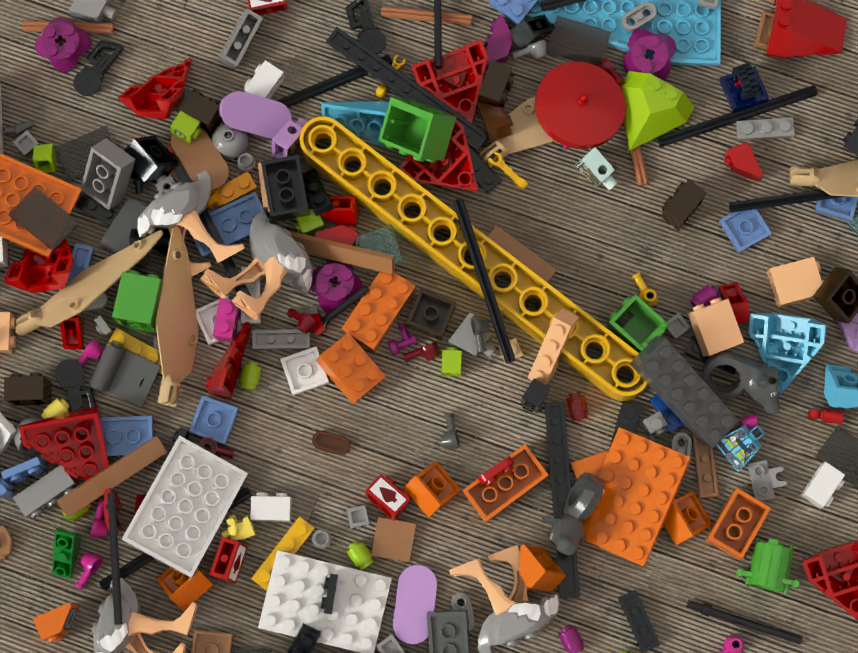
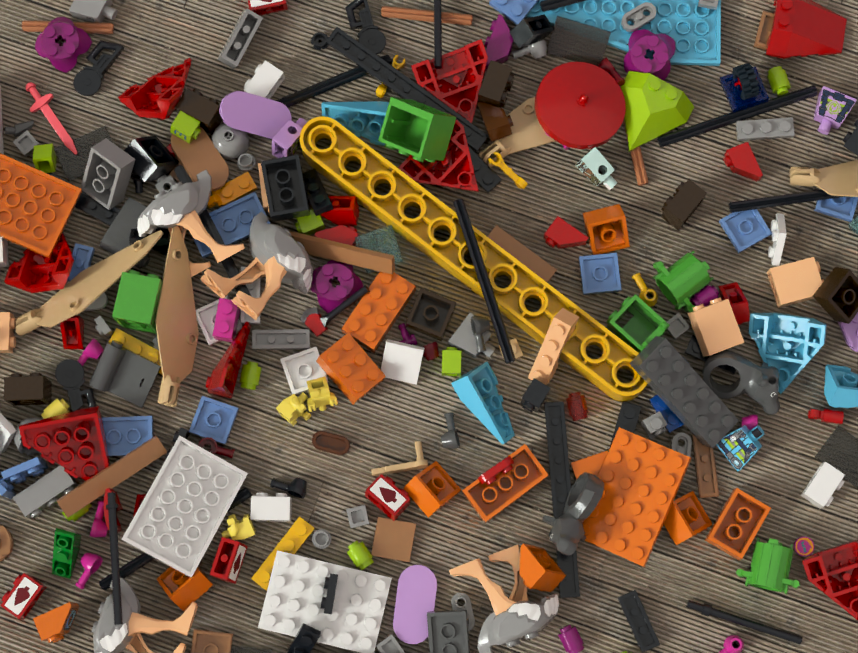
(23, 595): none -> brick
(42, 104): none -> coral sword
(43, 218): clear smoke piece -> none
(293, 407): none -> light yellow piece
(296, 488): none -> black bar
(305, 321): dark red bar -> none
(319, 36): none -> black plate
(320, 395): none -> light yellow piece
(402, 361): none -> white tile
(420, 463): none -> tan piece
(480, 395): none -> medium azure wedge
(563, 235): none -> red slope
(600, 273): none -> medium blue plate
(606, 229): none -> orange slope
(682, 280): none -> bright green container
(764, 480): light grey plate -> none
(778, 80): none -> lime brick
(778, 236): none -> white plate
(803, 546): none -> dark pink tile
(832, 109): none -> torso

